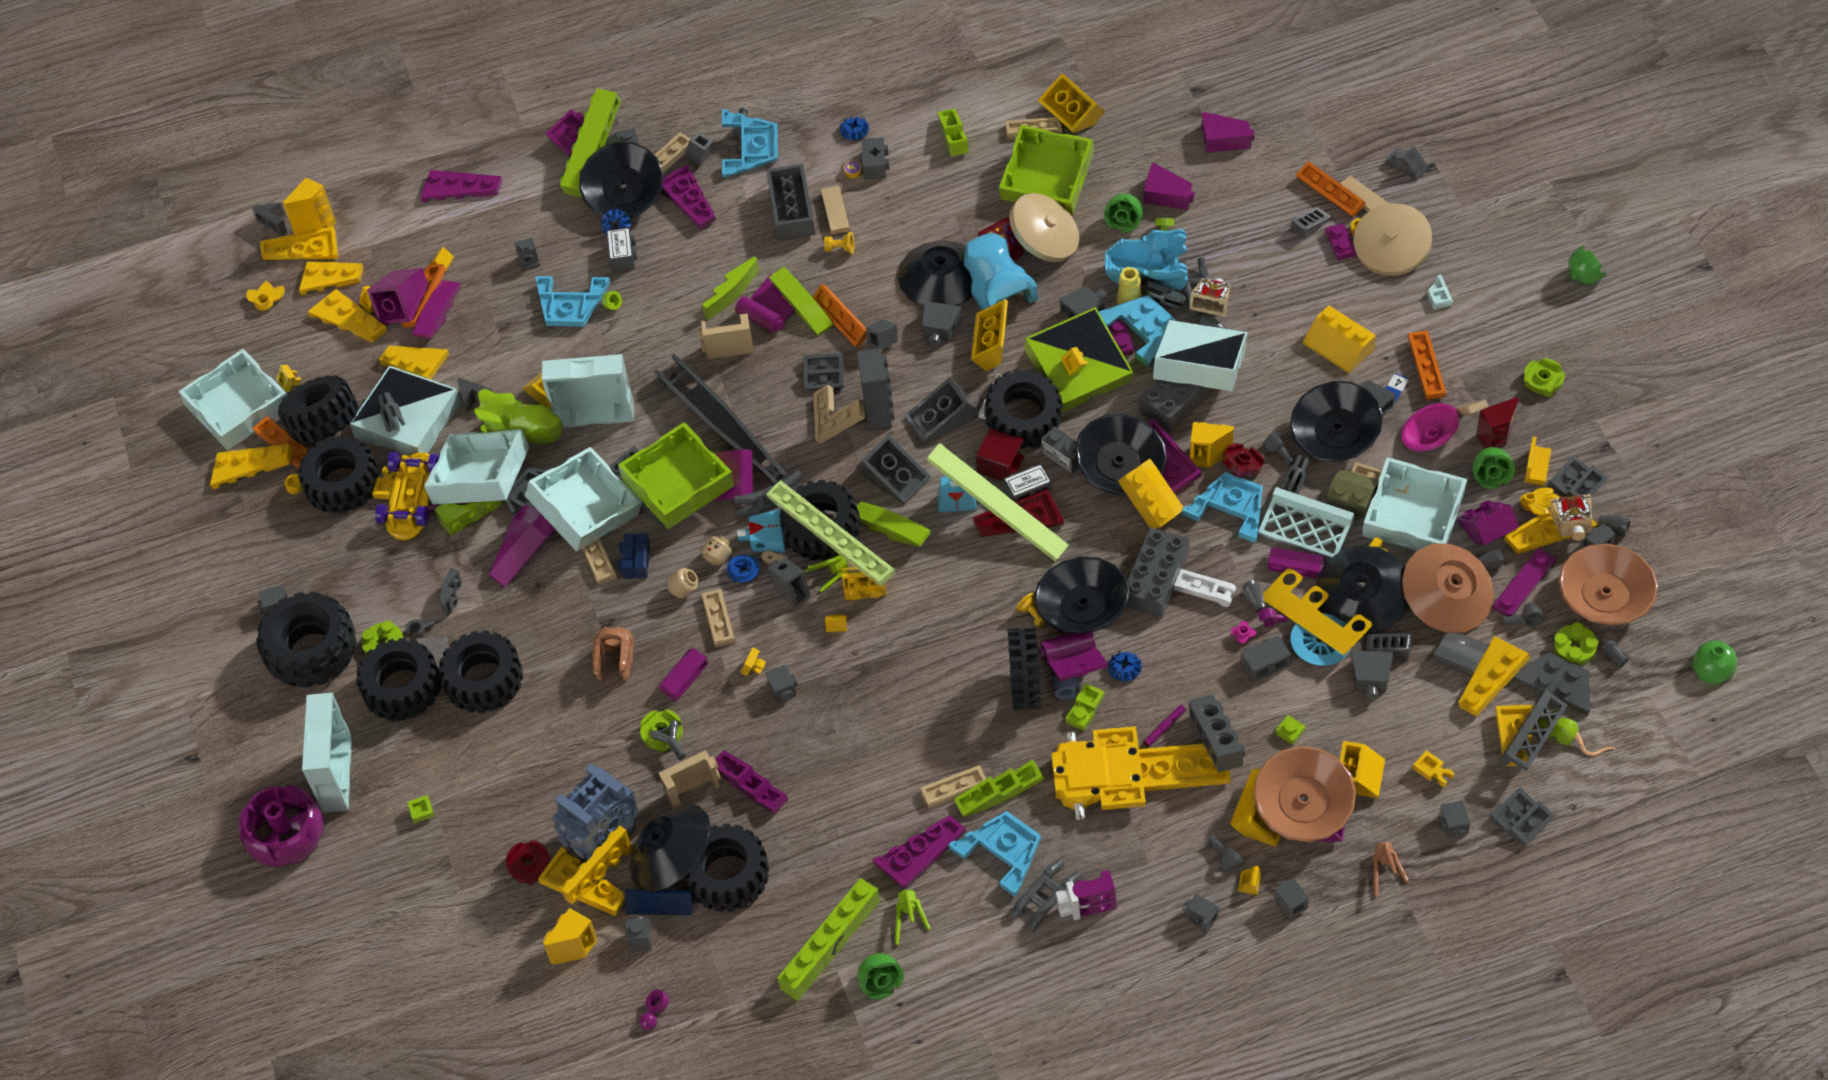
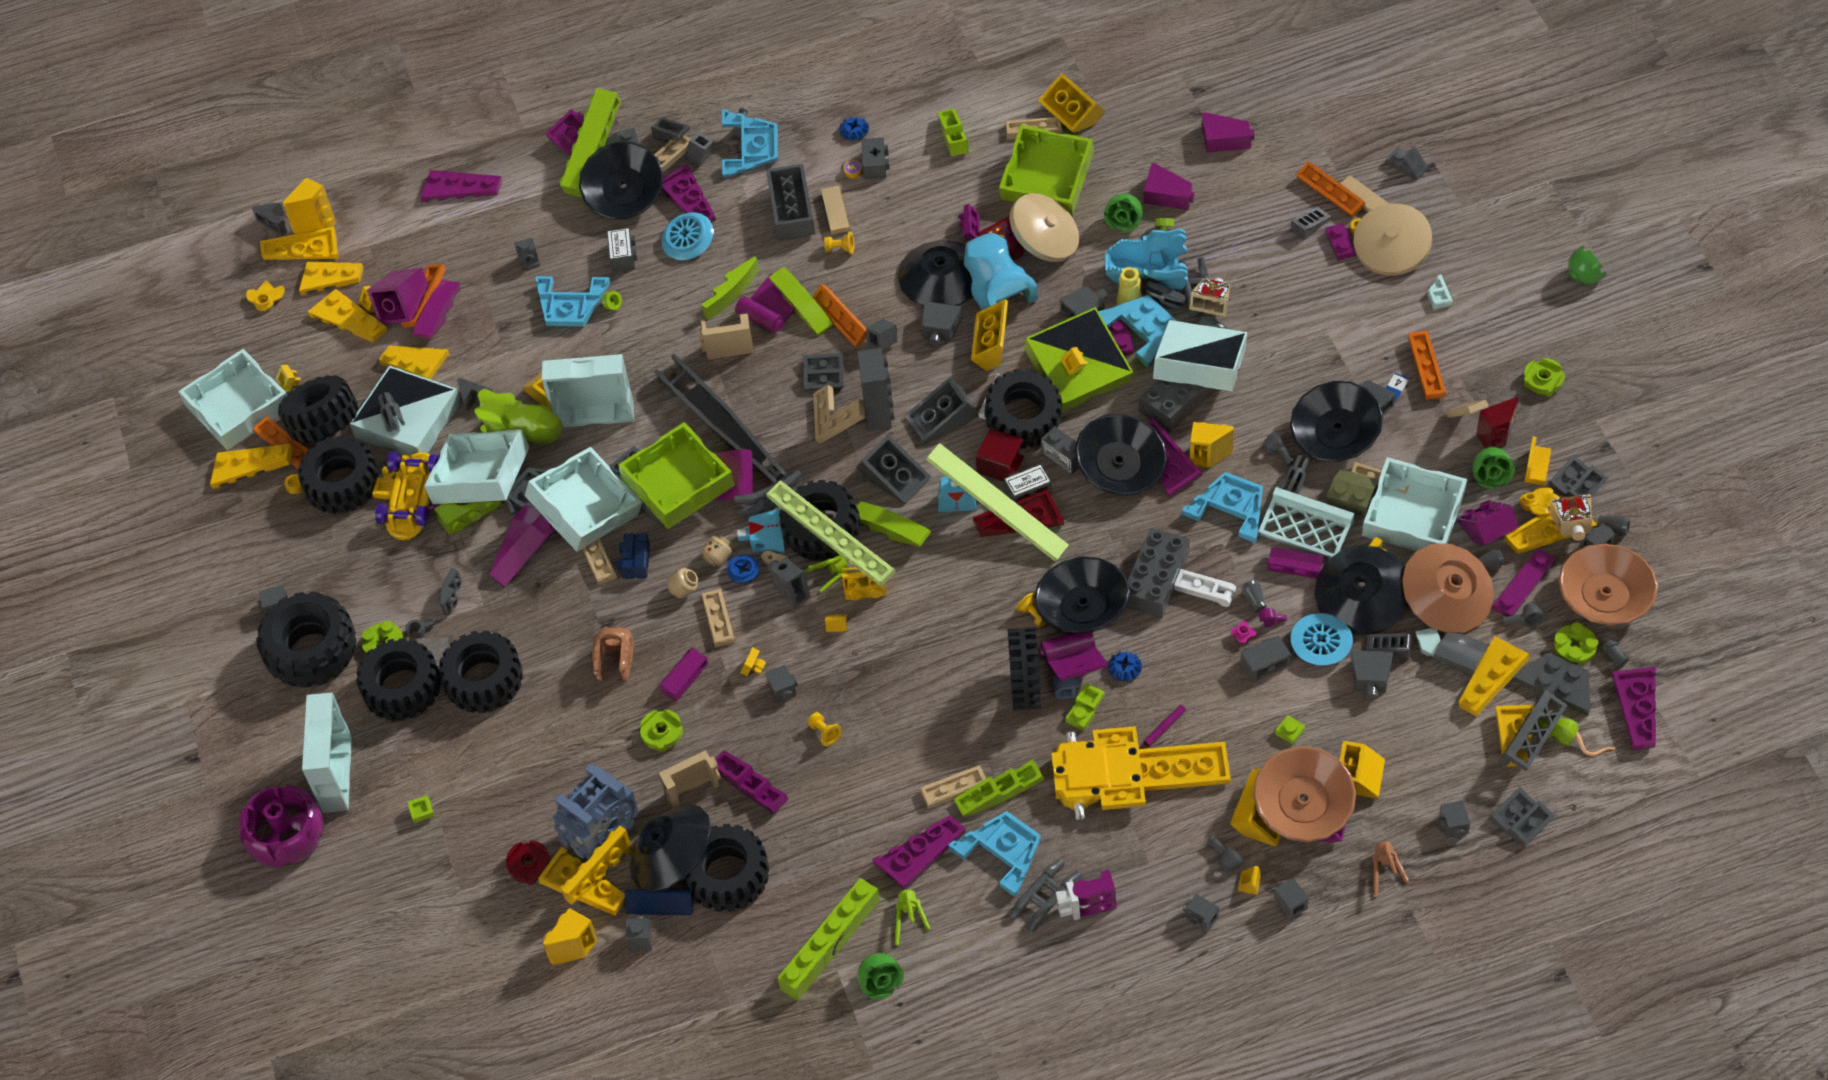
(442, 257): yellow slope -> none
(613, 215): blue gear -> none
(656, 1003): magenta plate -> none
(669, 129): none -> flat silver slope
(671, 739): dark grey piece -> none
(675, 243): none -> medium azure piece
(829, 733): none -> yellow piece
(970, 222): none -> magenta plate
(1151, 494): yellow slope -> none
(1216, 733): dark grey brick -> none
(1243, 460): dark red plate -> none
(1306, 614): yellow piece -> none
(1339, 339): yellow slope -> none
(1428, 641): none -> light aqua tile
(1430, 427): dark pink dish -> none
(1432, 767): yellow plate -> none
(1638, 704): none -> magenta wing
(1714, 662): bright green cylinder -> none

